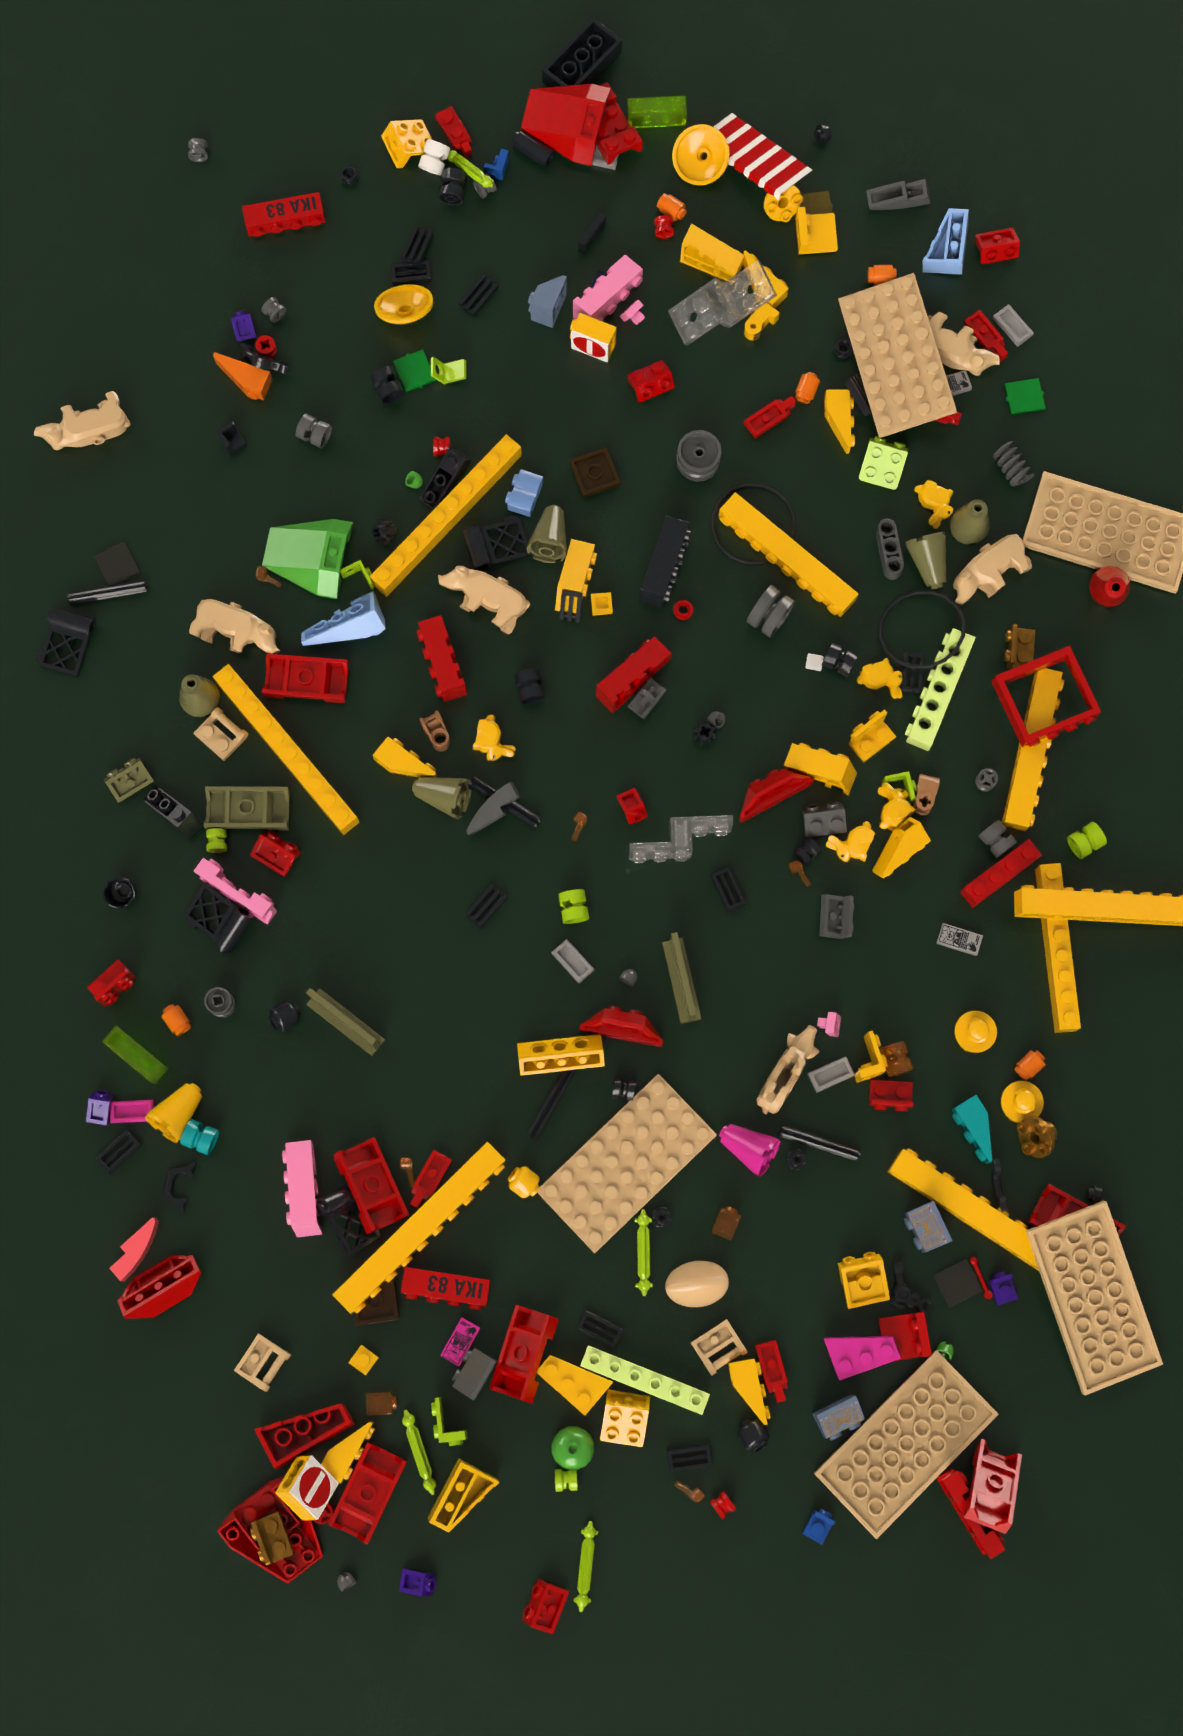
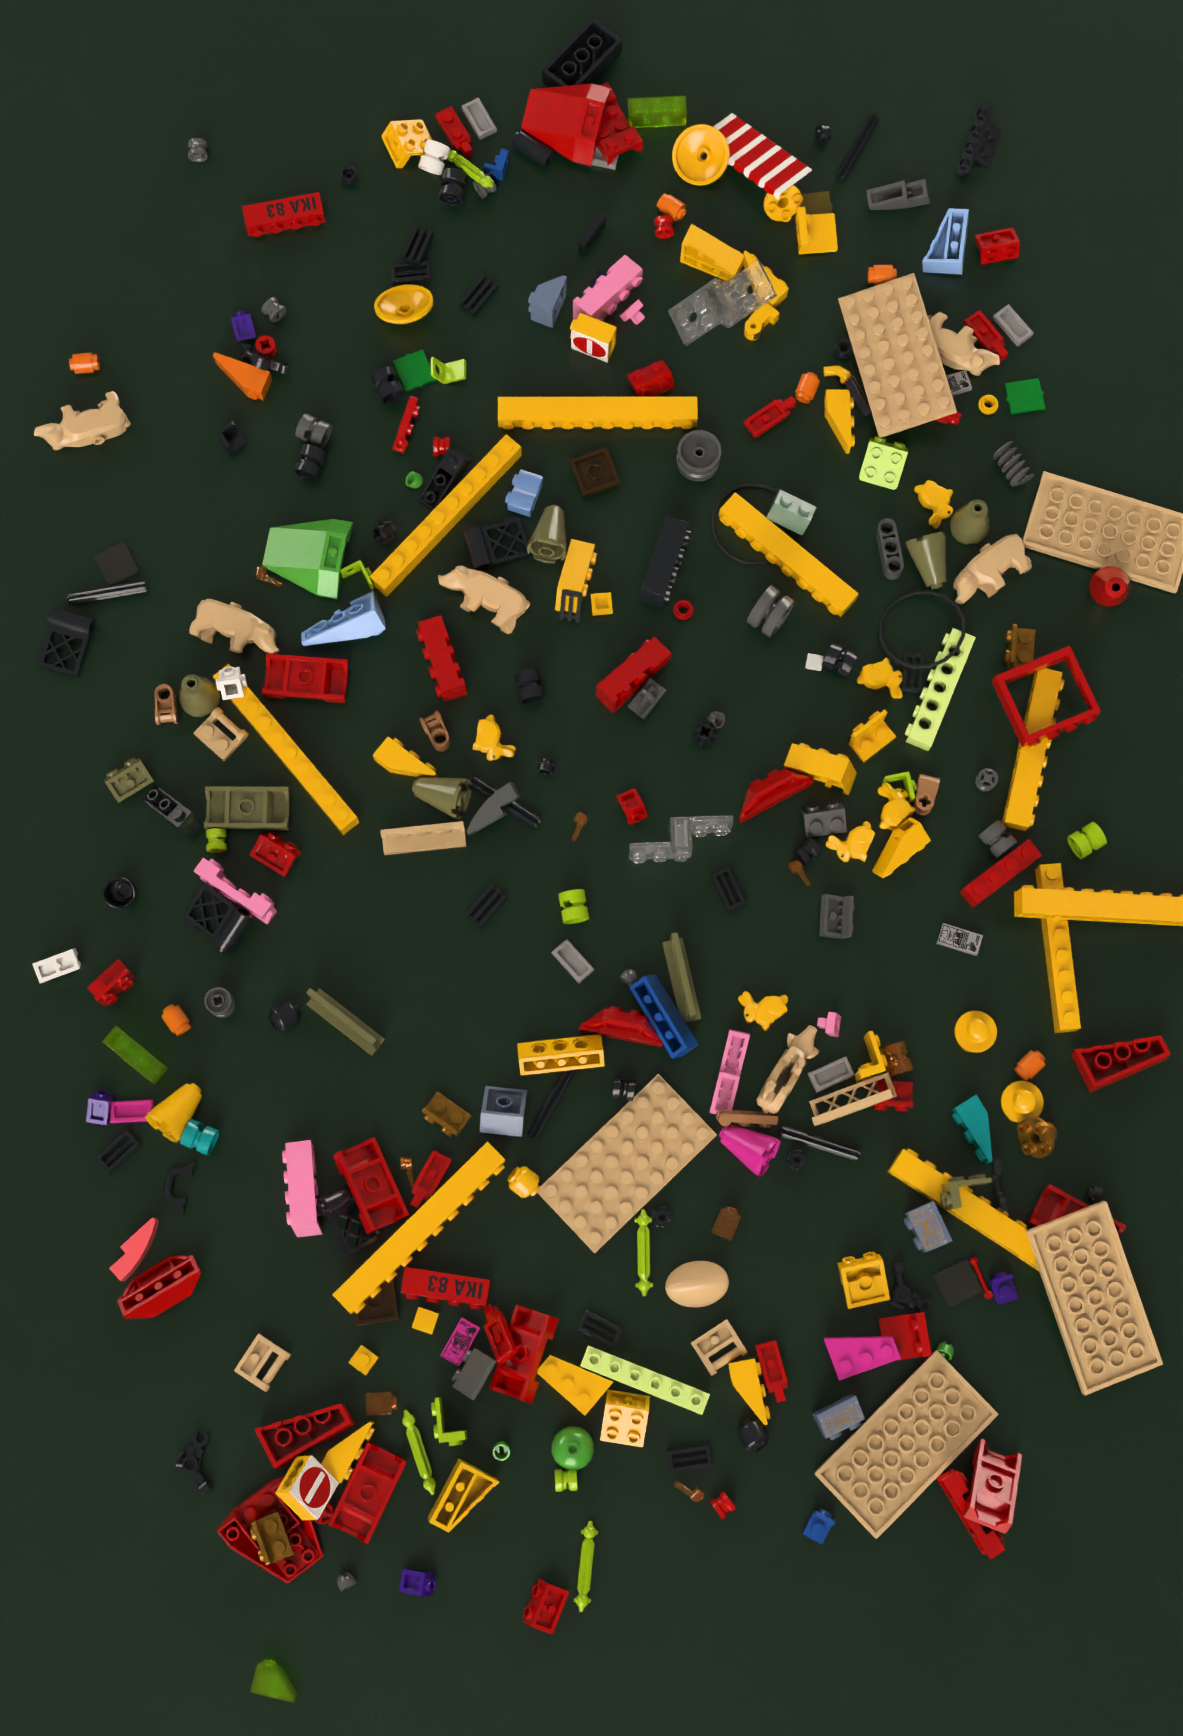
(57, 965): none -> white hinge
(84, 363): none -> orange brick
(165, 709): none -> medium nougat piece
(192, 1462): none -> black piece
(231, 683): none -> white brick
(272, 1682): none -> clear neon green slope
(311, 460): none -> black wheel
(405, 428): none -> red hinge
(423, 838): none -> tan fence
(425, 1320): none -> yellow tile
(446, 1114): none -> pearl gold bracket
(479, 118): none -> light grey tile
(496, 1451): none -> bright green hinge
(499, 1334): none -> red hinge
(503, 1111): none -> sand blue slope
(545, 767): none -> black plate
(597, 412): none -> yellow brick
(663, 1016): none -> blue brick
(730, 1071): none -> bright pink slope
(744, 1118): none -> medium nougat plate
(765, 1011): none -> yellow animal
(791, 512): none -> sand green slope
(838, 371): none -> yellow arm
(855, 1106): none -> tan fence
(857, 147): none -> black axle
(951, 1196): none -> olive bracket
(980, 143): none -> black bracket
(988, 399): none -> yellow plate
(1116, 1061): none -> red wedge

